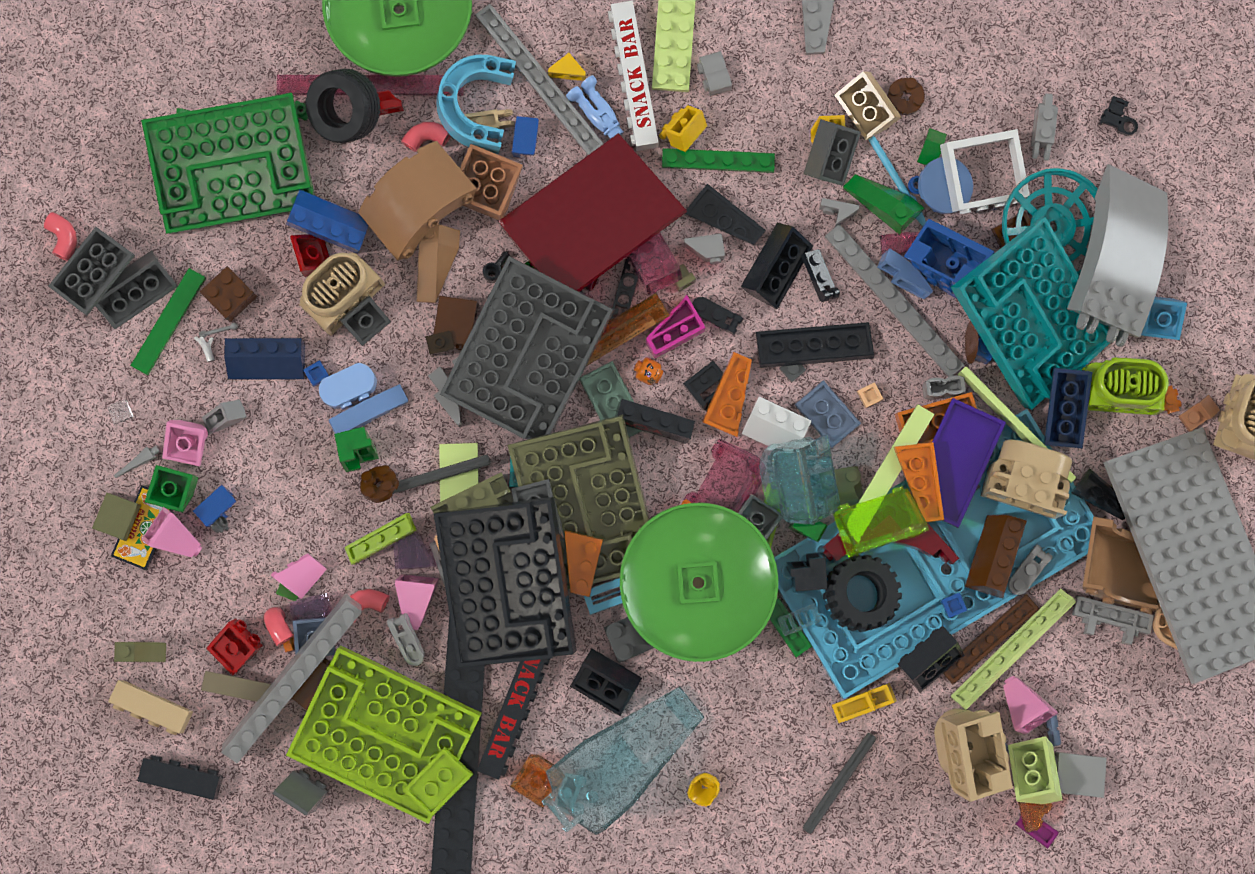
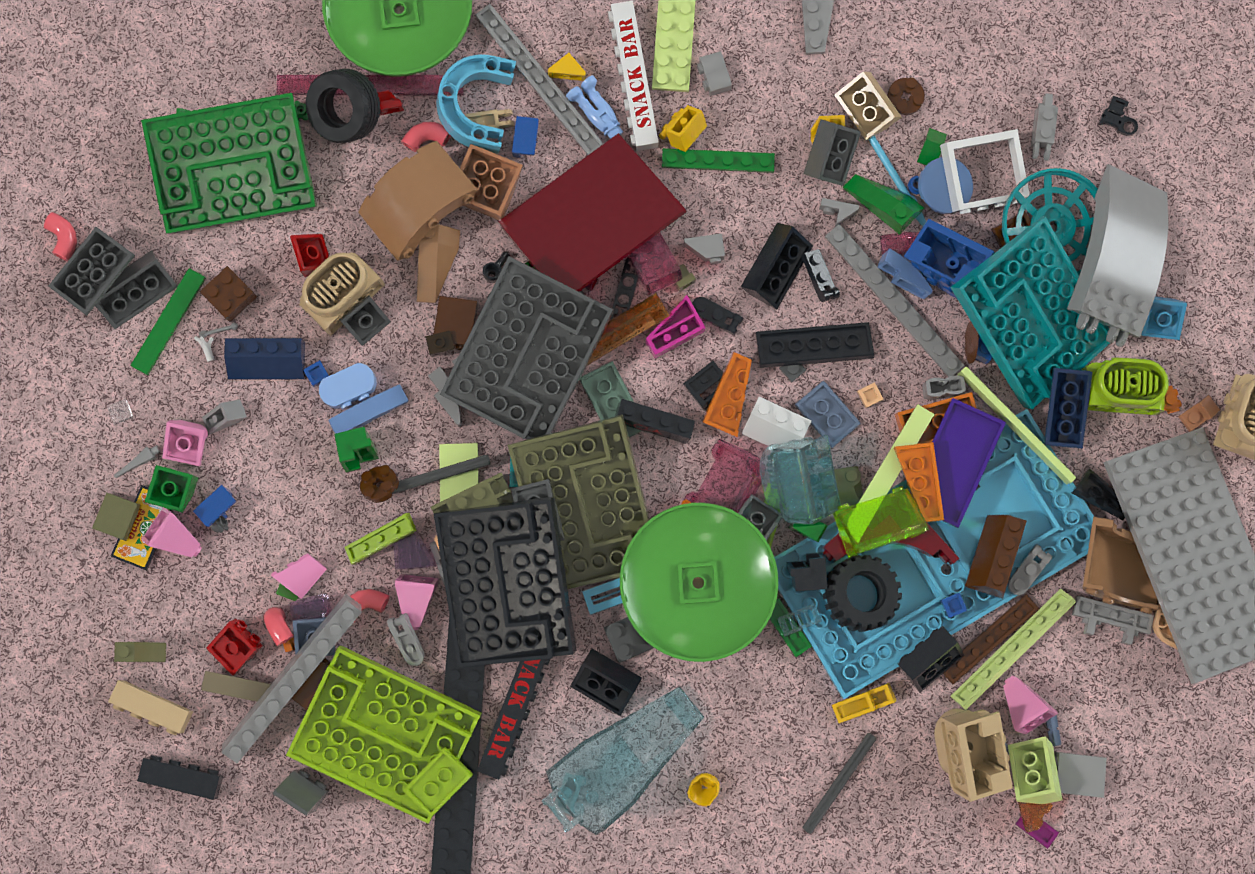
(327, 221): blue slope -> none
(533, 780): clear orange slope -> none
(582, 561): orange wing -> none
(648, 371): orange head -> none
(721, 214): black wing -> none
(1029, 478): tan brick -> none

